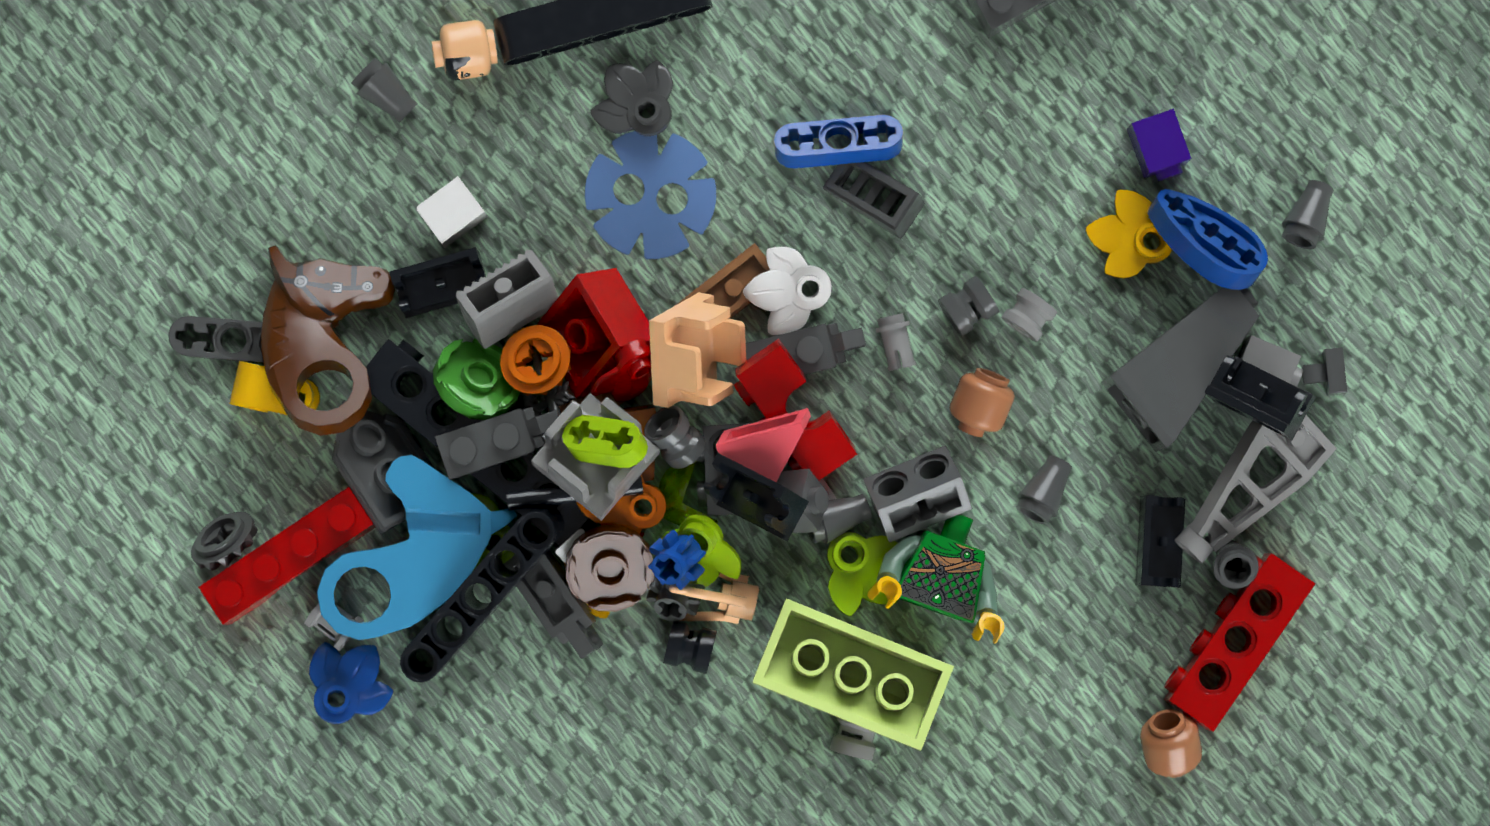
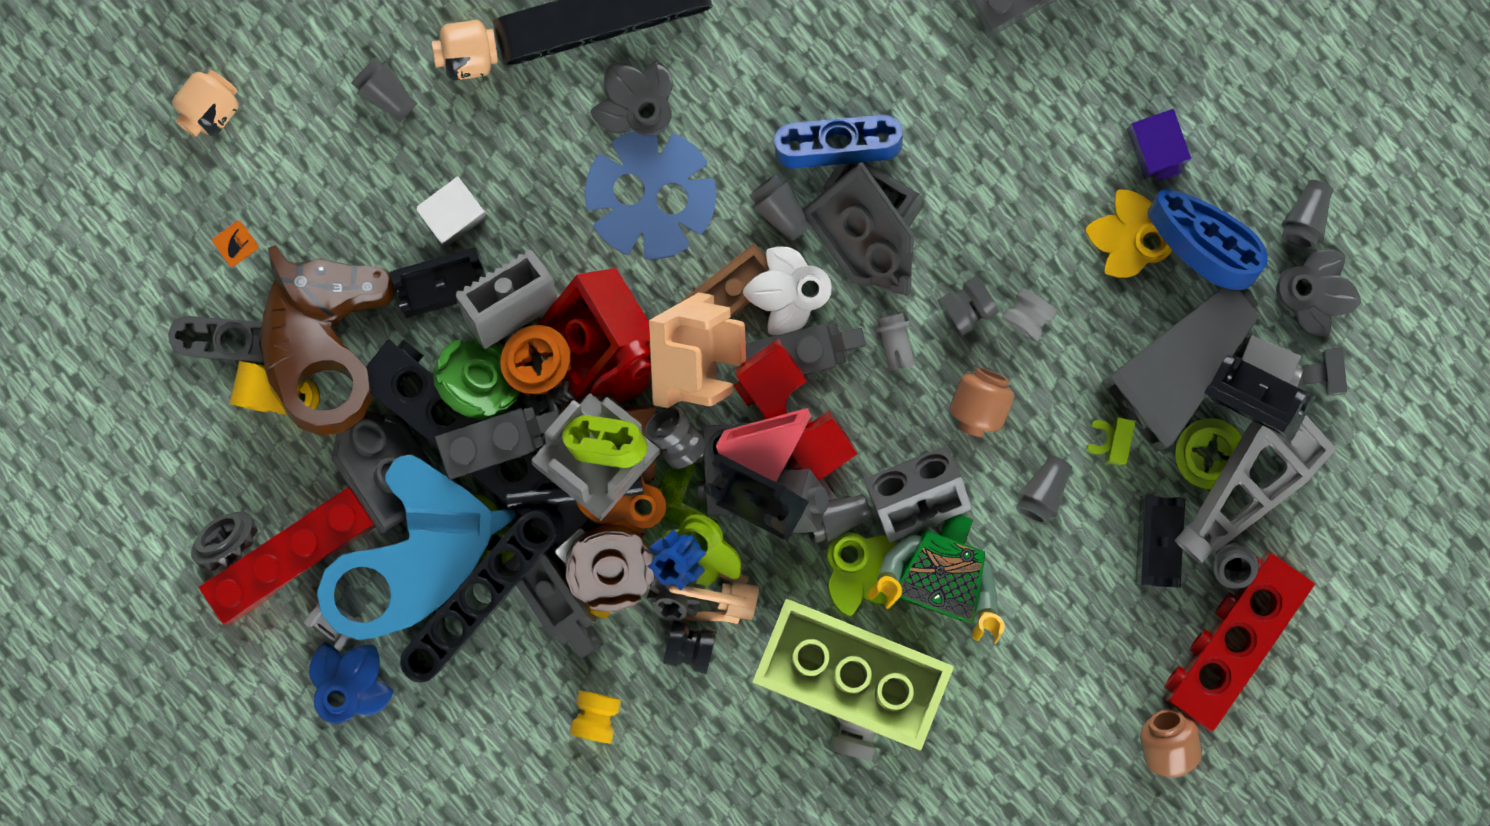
(205, 103): none -> light nougat head
(235, 243): none -> orange sticker
(595, 716): none -> yellow wheel
(780, 207): none -> dark grey cone
(864, 232): none -> dark grey tile
(1117, 440): none -> lime tile
(1198, 436): none -> lime gear
(1325, 291): none -> dark grey plate

